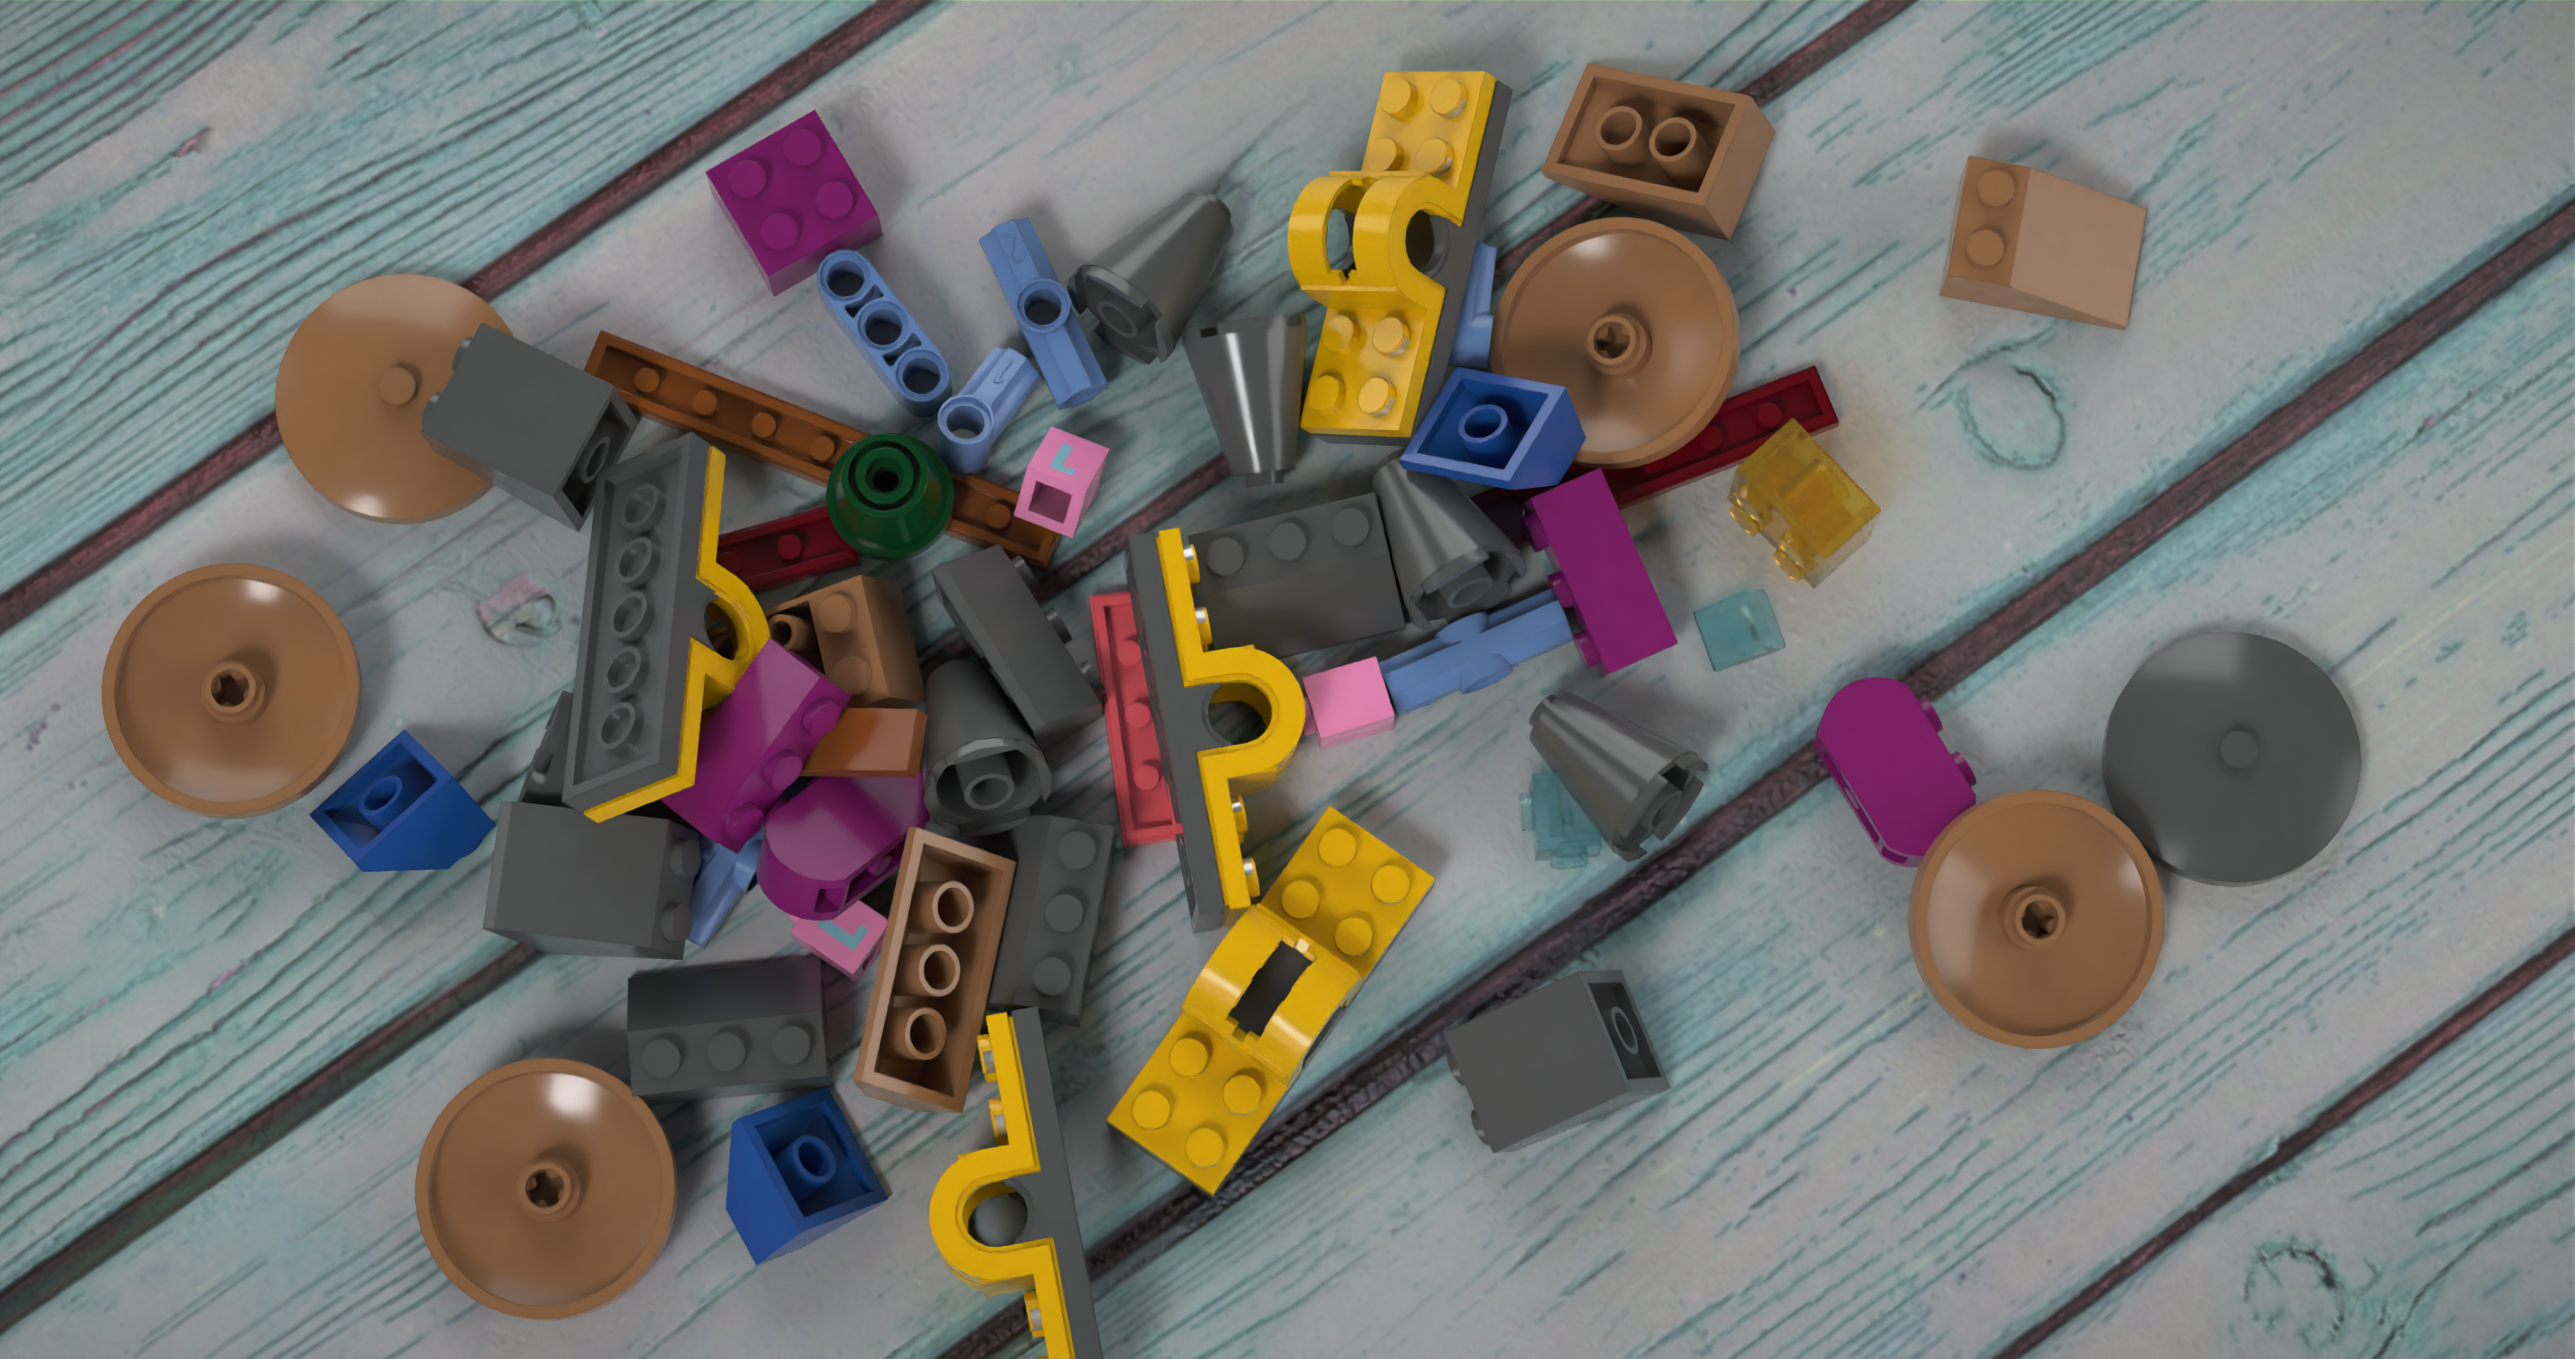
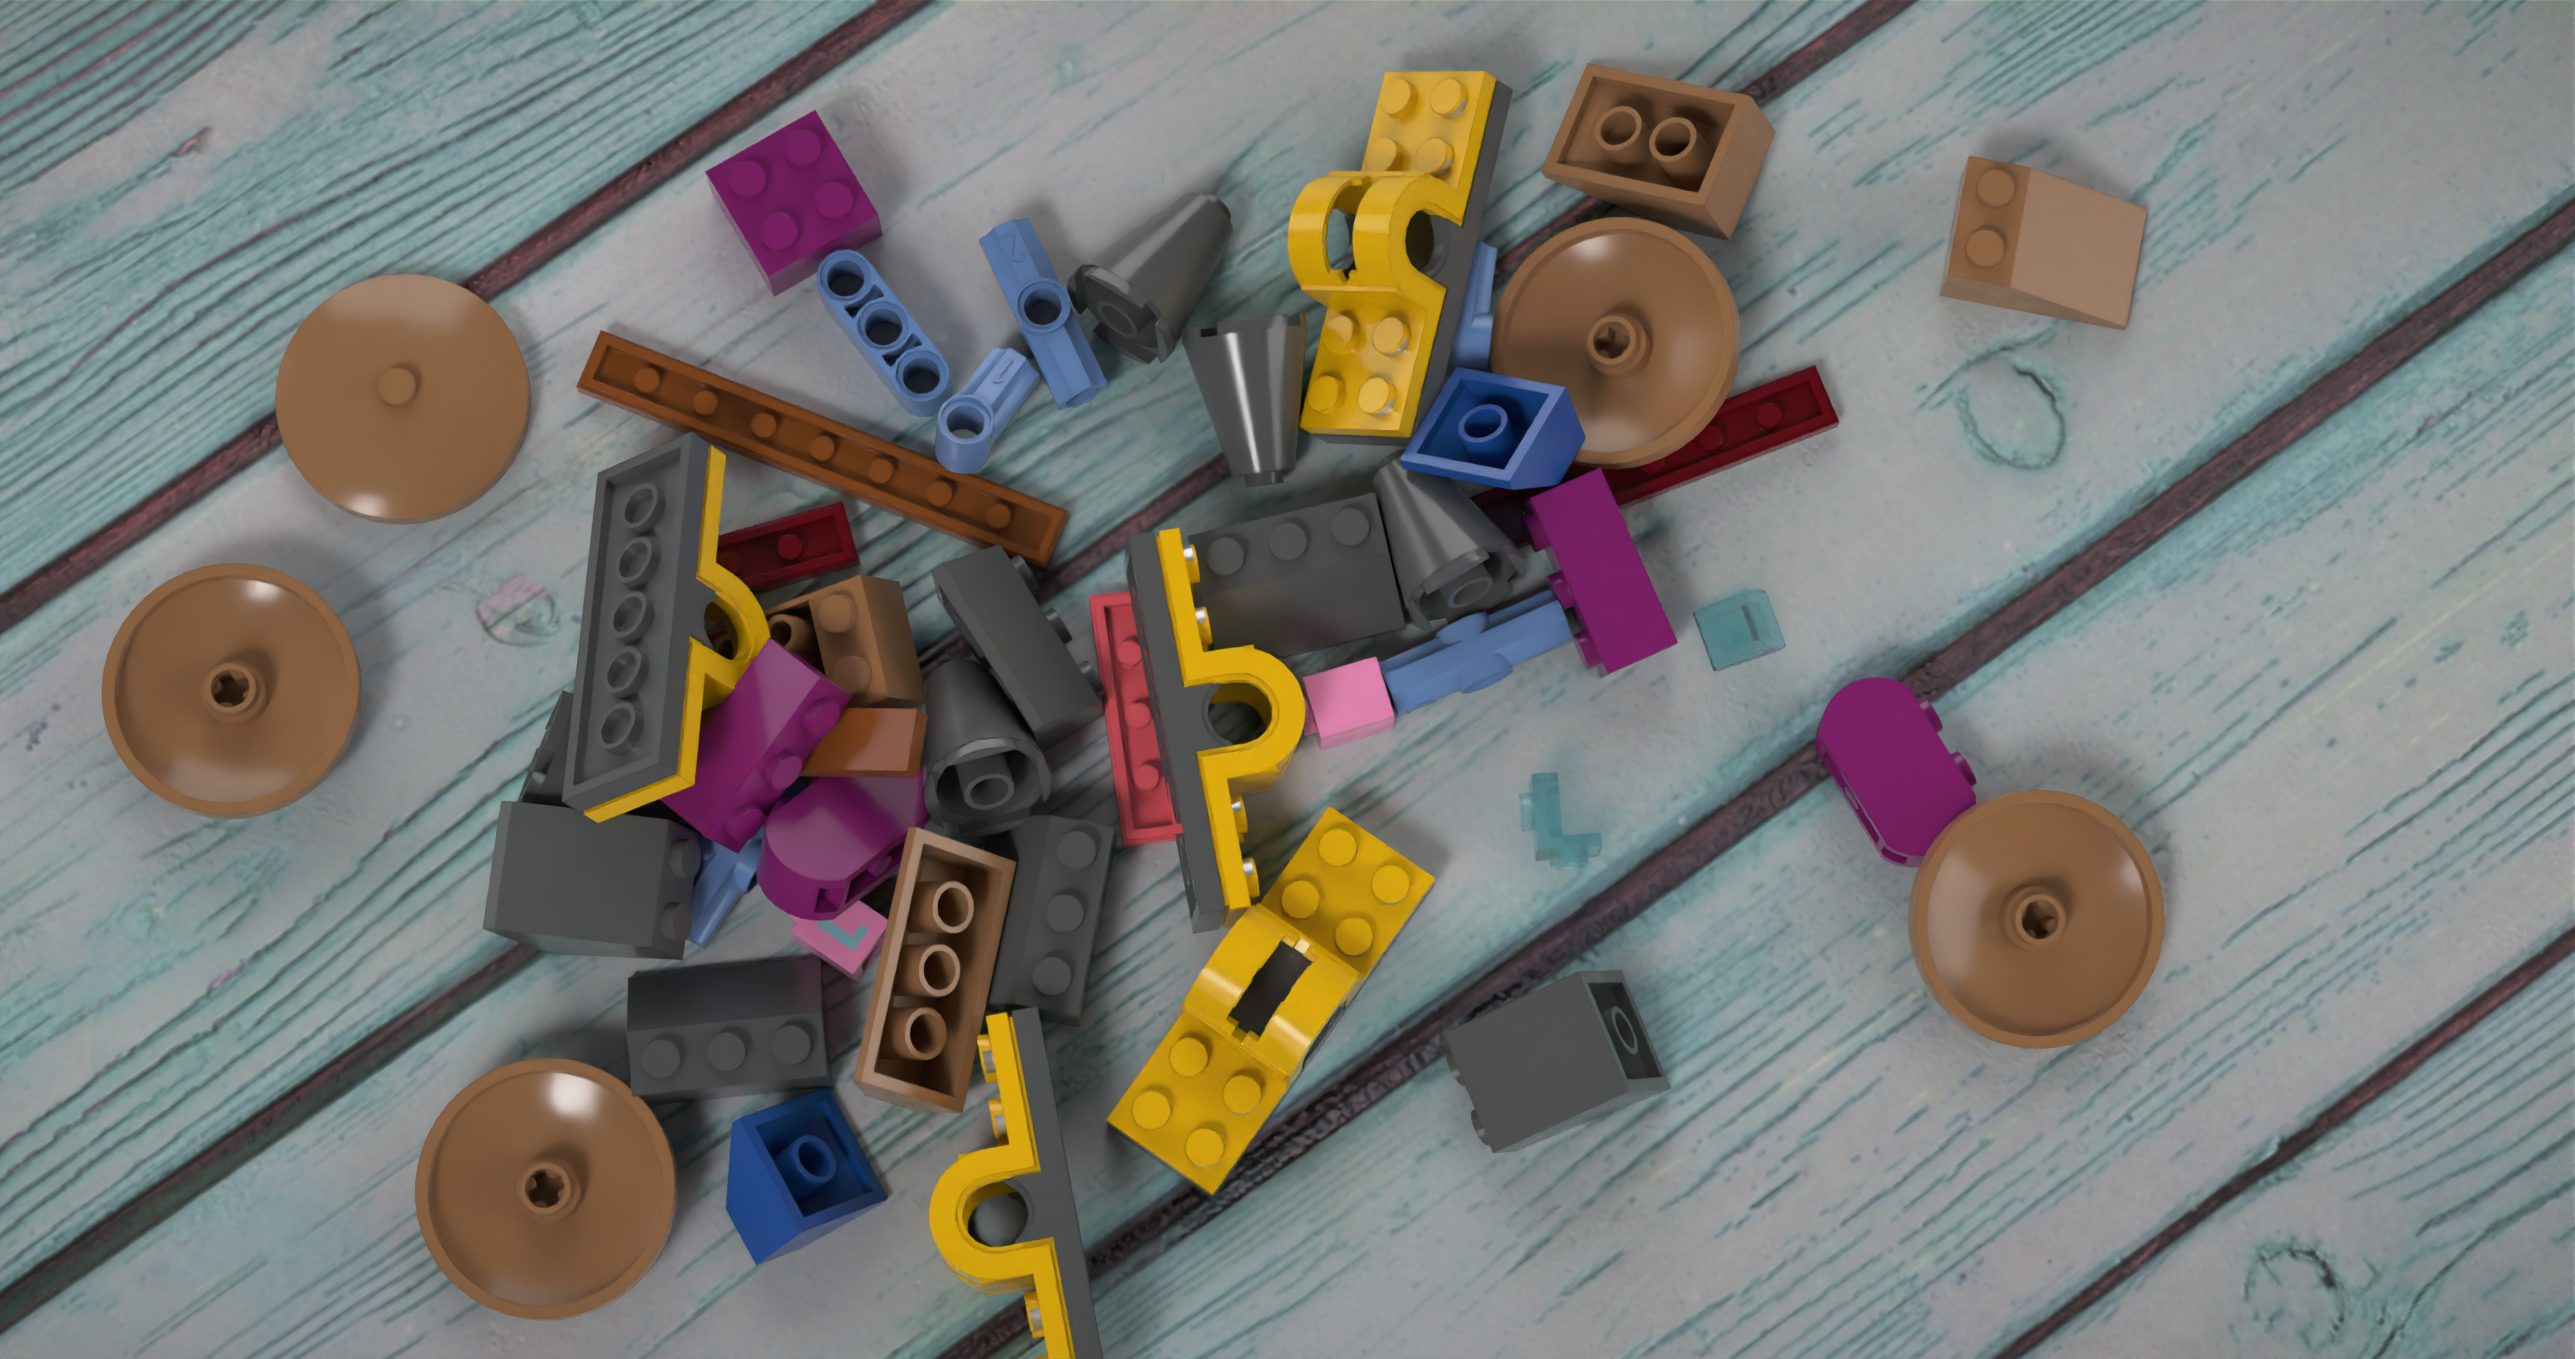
(403, 812): blue slope -> none
(529, 424): dark grey slope -> none
(893, 522): dark green piece -> none
(1061, 482): bright pink brick -> none
(1616, 771): dark grey cone -> none
(1801, 505): clear yellow brick -> none
(2231, 759): dark grey dish -> none

